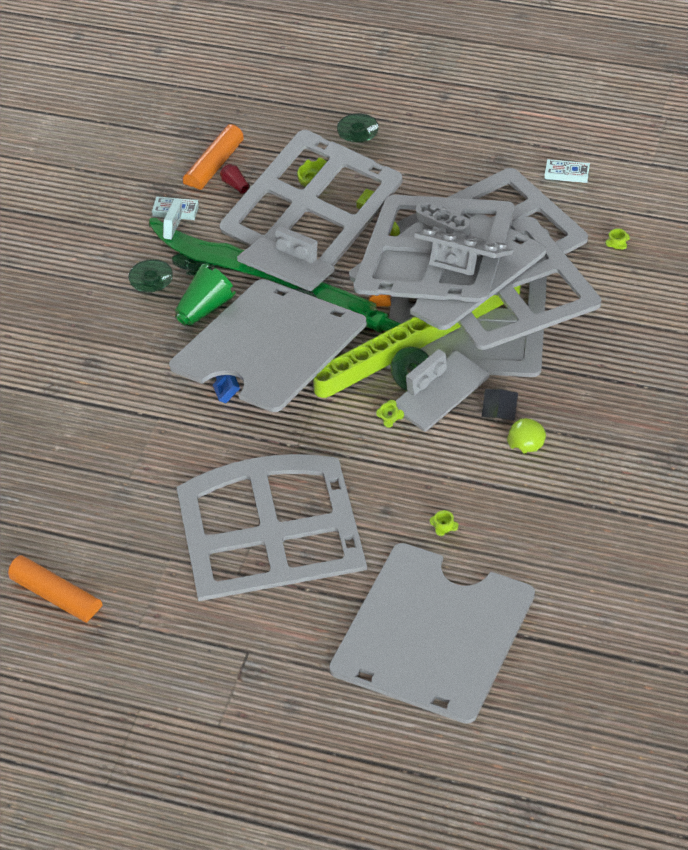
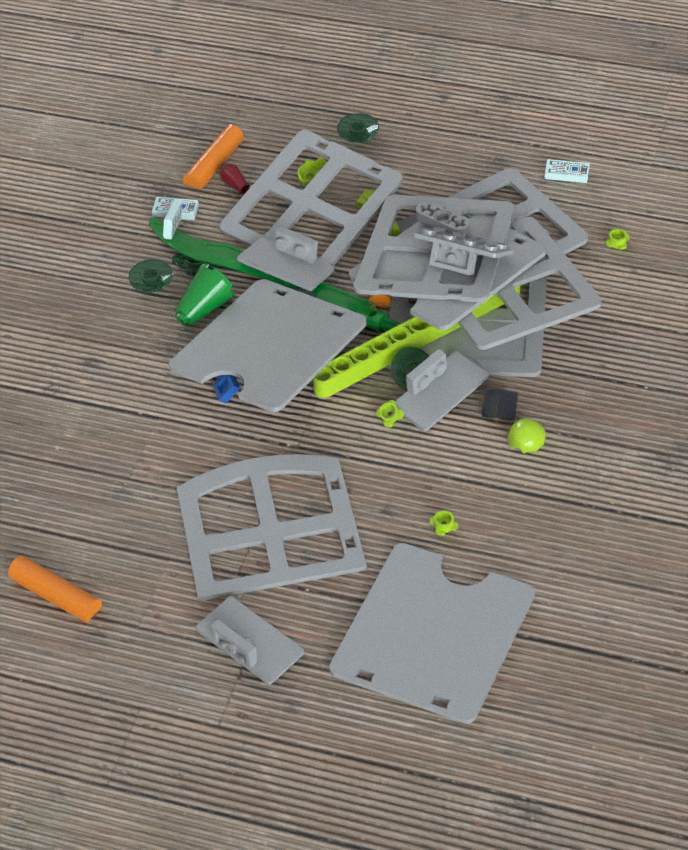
(250, 640): none -> light grey bracket

